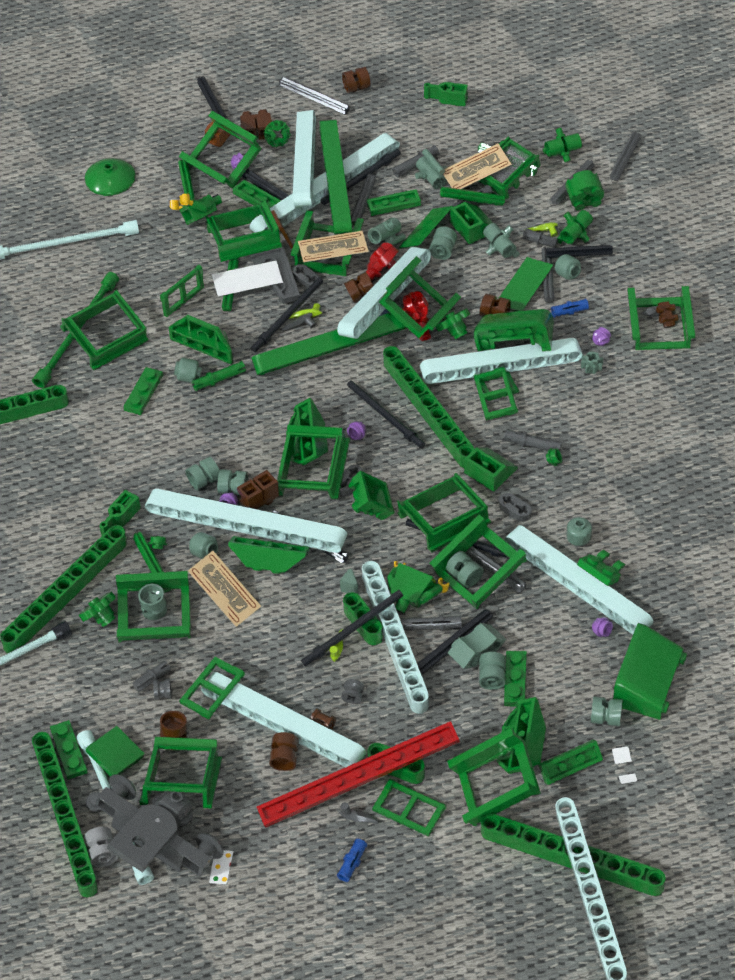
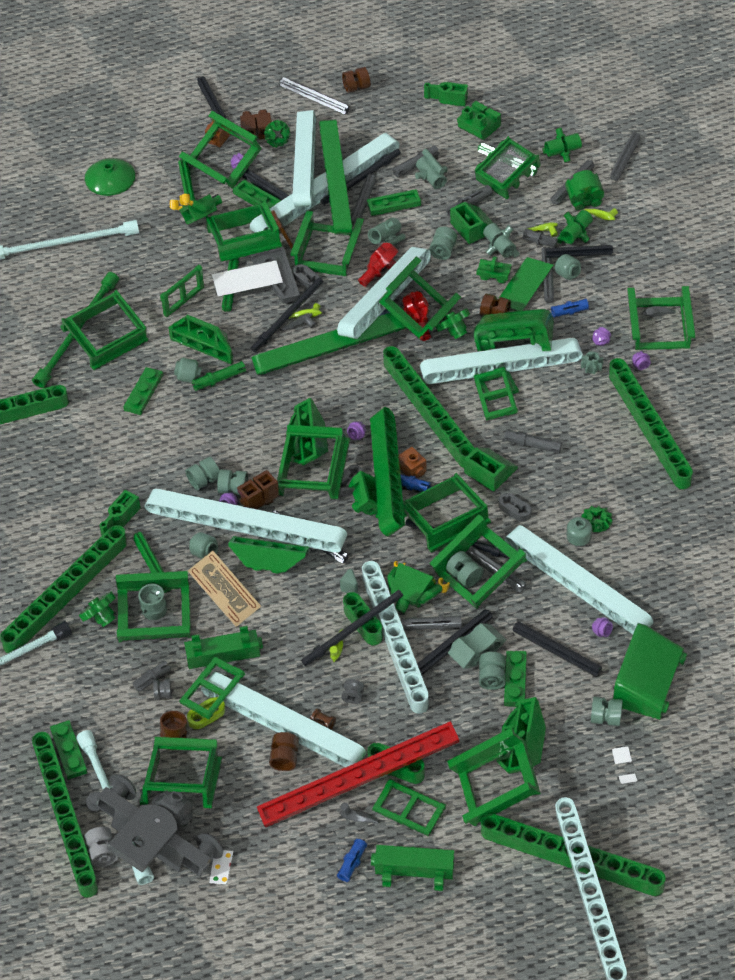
(115, 752): green tile -> none
(157, 542): green plate -> none
(192, 715): none -> lime plate
(225, 647): none -> green brick
(333, 246): tan sticker -> none
(359, 287): reddish brown wheel -> none
(387, 472): none -> green beam
(409, 434): black bar -> none
(412, 463): none -> dark orange brick
(412, 483): none -> blue pin
(413, 863): none -> green brick
(425, 227): green sticker -> none
(472, 196): green axle -> none
(476, 167): tan sticker -> none
(479, 120): none -> green hips
(493, 269): none -> green hips
(554, 456): green plate -> none
(557, 649): none -> black axle
(570, 762): green plate -> none
(596, 567): green plate -> none
(601, 524): none -> green gear
(603, 214): none -> lime bar
(641, 360): none -> medium lavender plate
(650, 424): none -> green beam
(665, 316): reddish brown piece -> none

